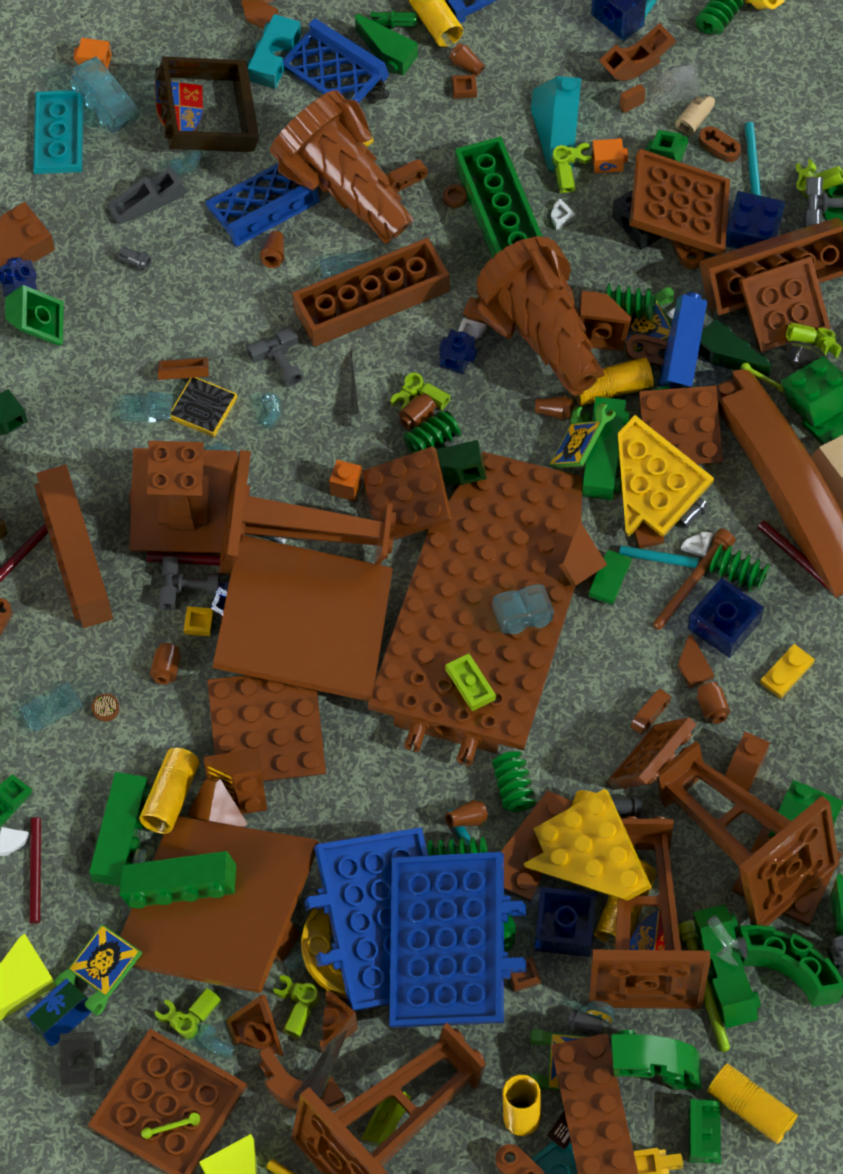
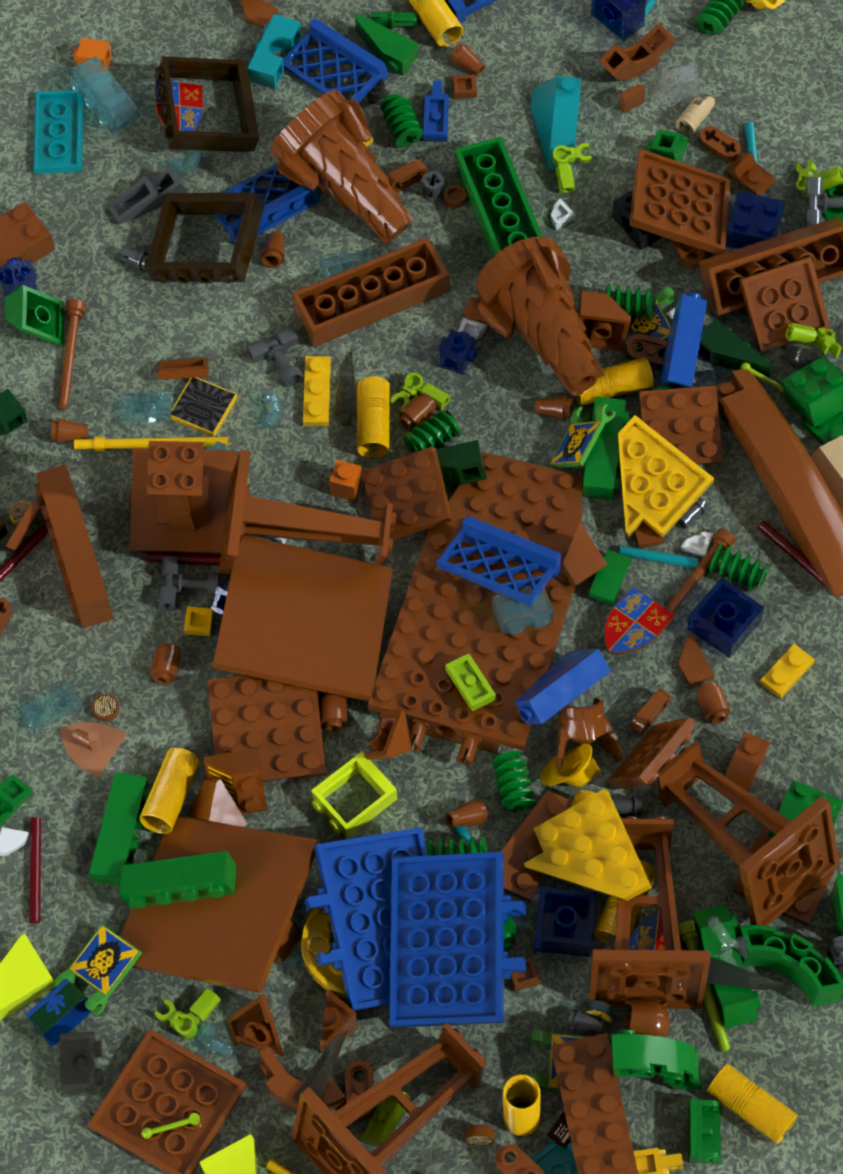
(17, 511): none -> tile
(23, 527): none -> dark orange tile
(65, 430): none -> dark orange cone
(75, 311): none -> dark orange piece
(91, 744): none -> nougat shield
(100, 443): none -> yellow bar
(205, 204): none -> dark brown window
(306, 998): lime bar -> none
(316, 391): none -> yellow plate
(333, 712): none -> dark orange brick
(356, 1088): none -> dark orange plate
(372, 775): none -> neon yellow window
(373, 415): none -> yellow piece
(391, 736): none -> dark orange slope
(401, 120): none -> green piece
(429, 185): none -> dark grey bush
(436, 114): none -> blue hinge
(480, 1135): none -> dark orange tile
(508, 548): none -> blue fence
(562, 684): none -> blue slope
(576, 769): none -> yellow piece
(585, 726): none -> dark orange helmet
(609, 155): orange brick -> none
(634, 623): none -> shield
(647, 1017): none -> dark orange helmet
(731, 975): none -> clear smoke bar
(750, 174): none -> dark orange slope

